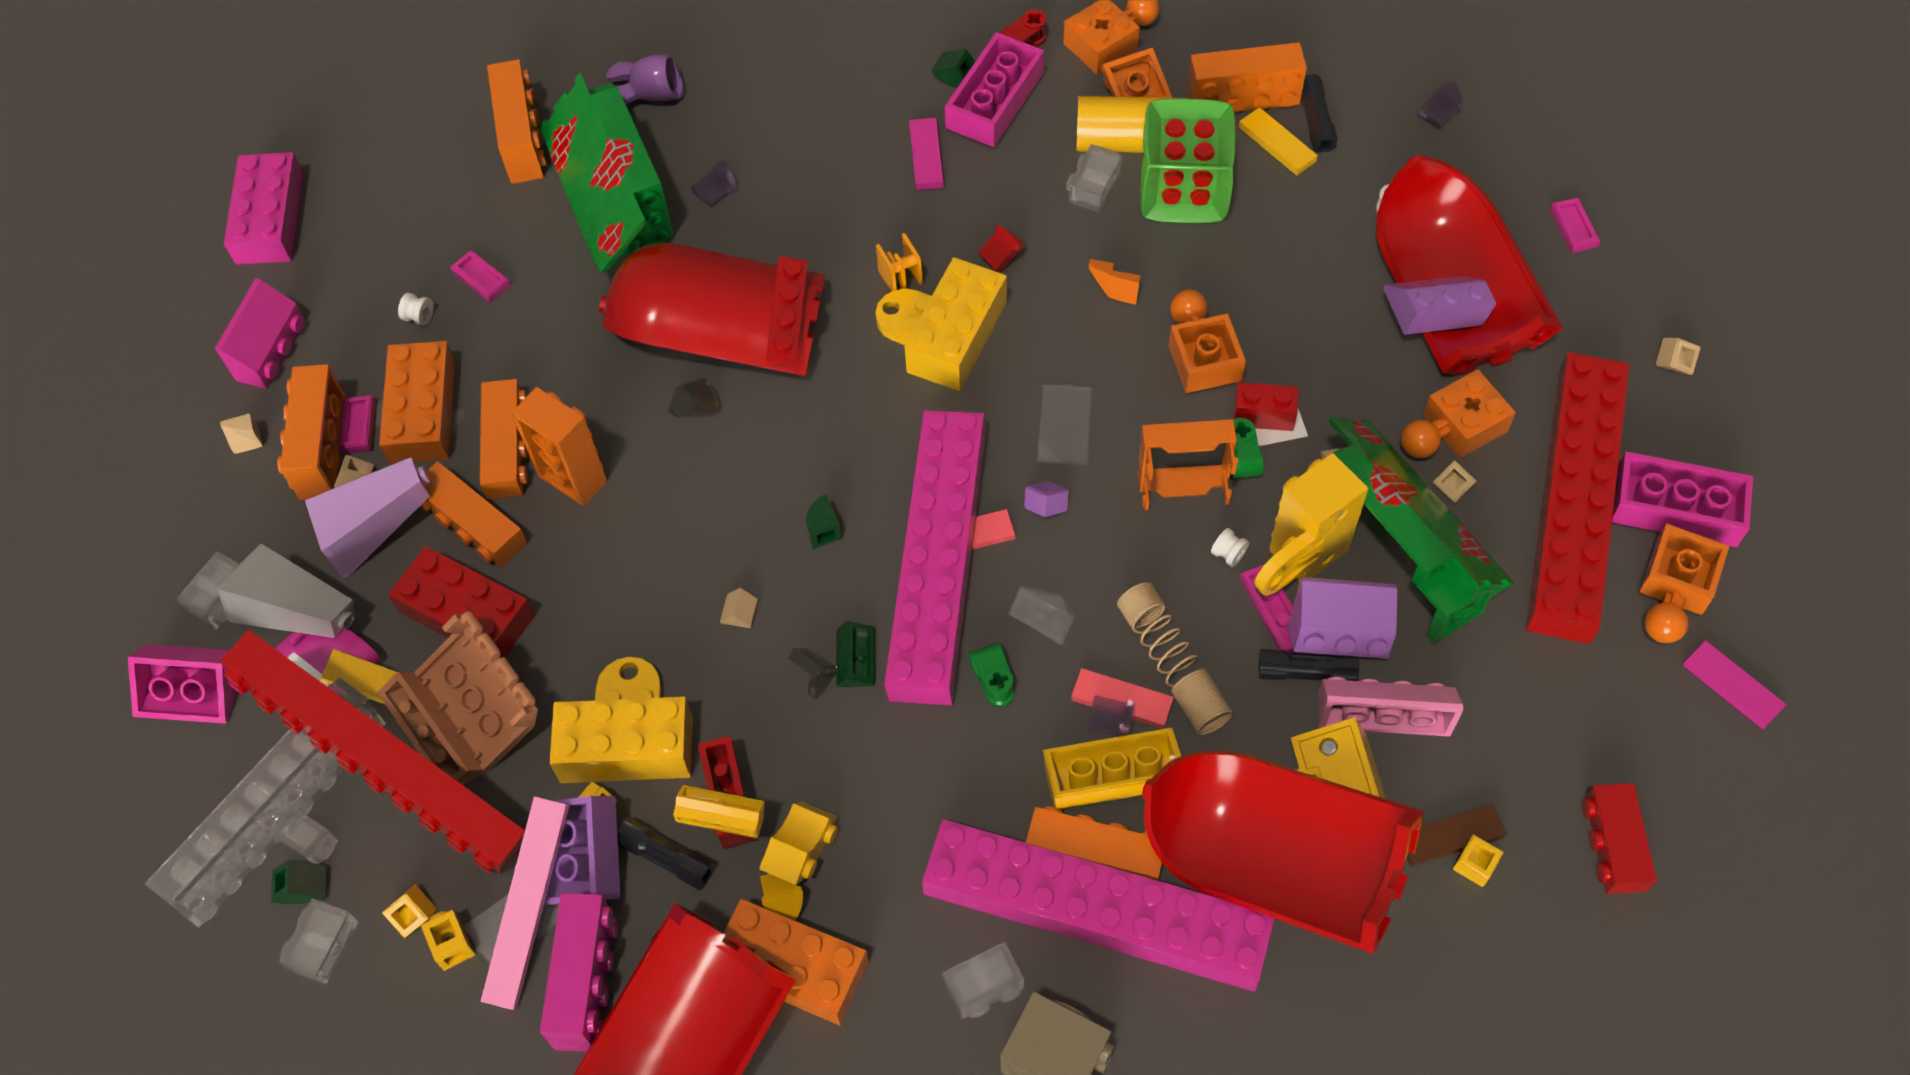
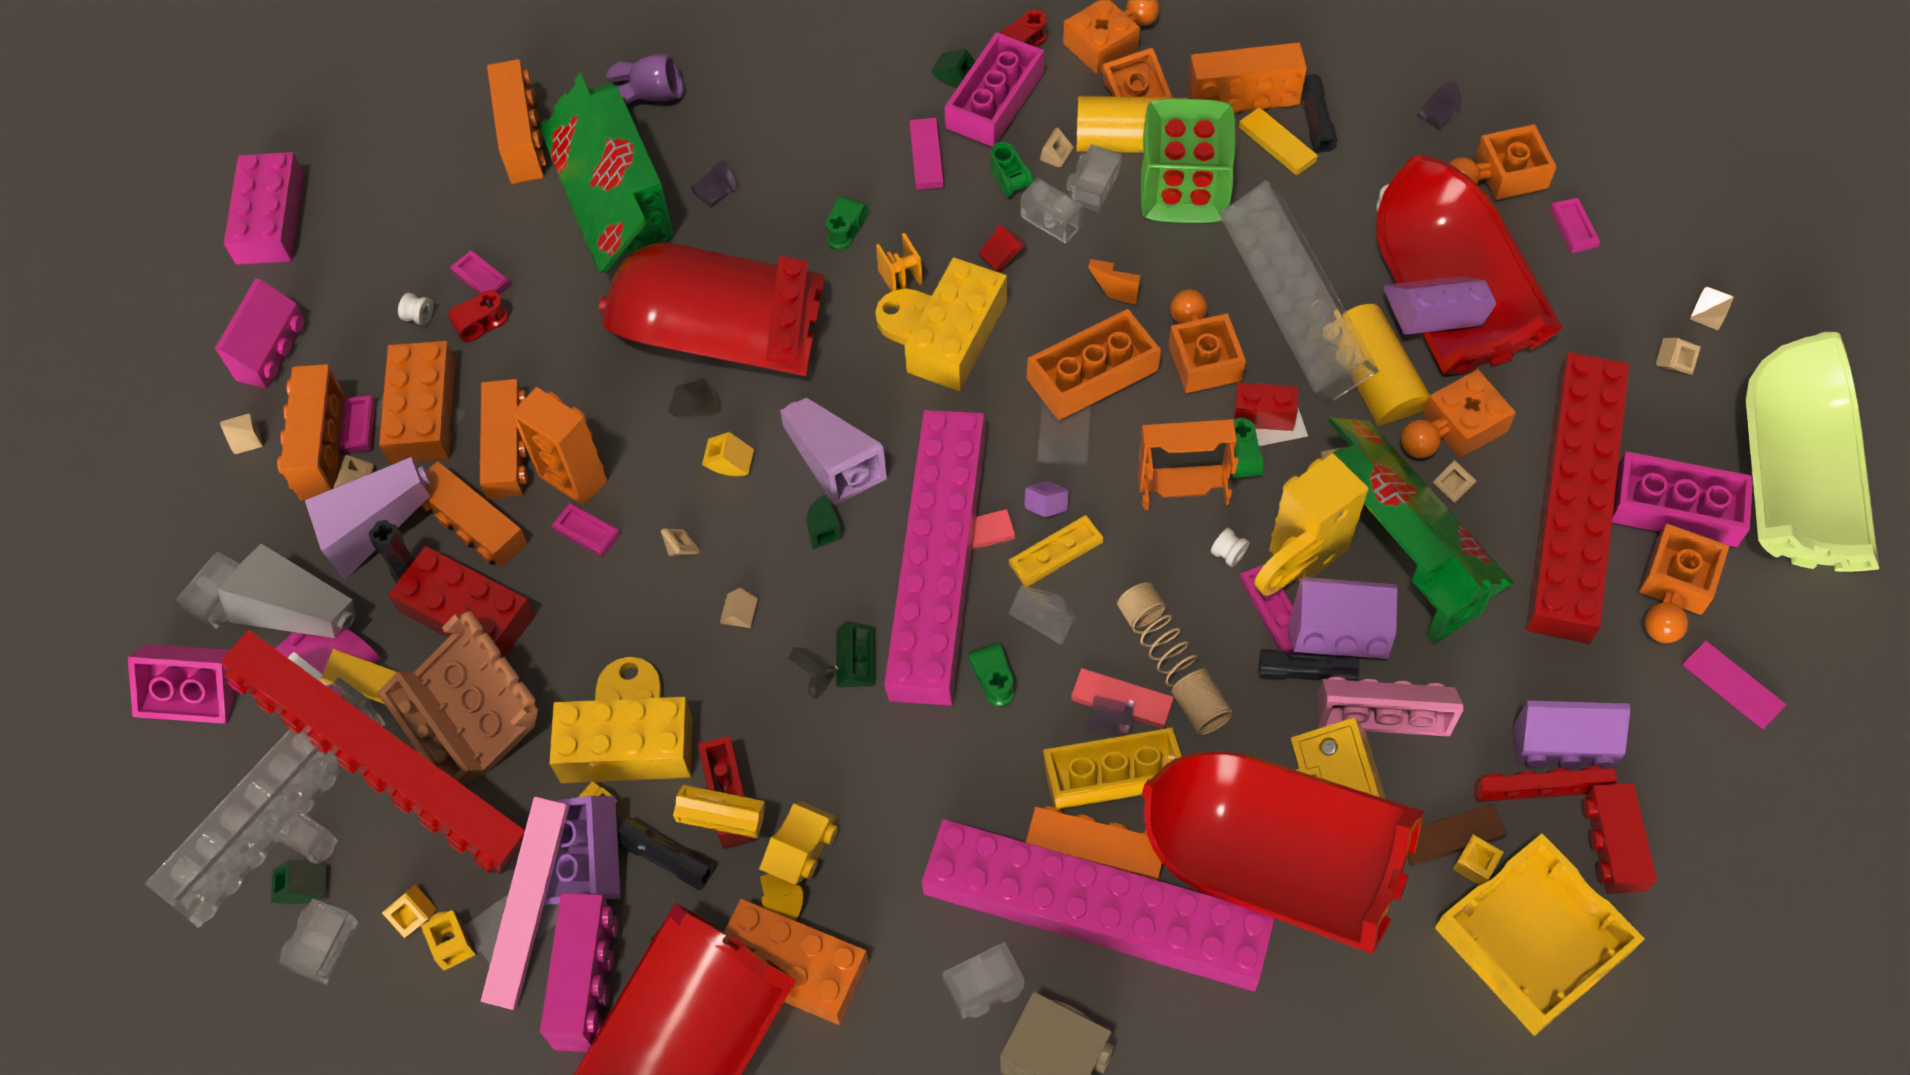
(390, 544): none -> black axle
(476, 317): none -> red piece
(586, 530): none -> dark pink tile
(678, 542): none -> tan slope
(728, 455): none -> yellow brick
(834, 450): none -> lavender slope
(844, 222): none -> green piece
(1008, 169): none -> green piece
(1051, 210): none -> clear brick
(1055, 551): none -> yellow tile
(1056, 149): none -> tan slope
(1093, 364): none -> orange brick
(1298, 293): none -> clear brick
(1397, 387): none -> yellow brick
(1510, 162): none -> orange brick
(1538, 934): none -> yellow tile
(1543, 785): none -> red plate
(1571, 734): none -> medium lavender slope
(1711, 308): none -> tan slope
(1810, 457): none -> yellowish green panel

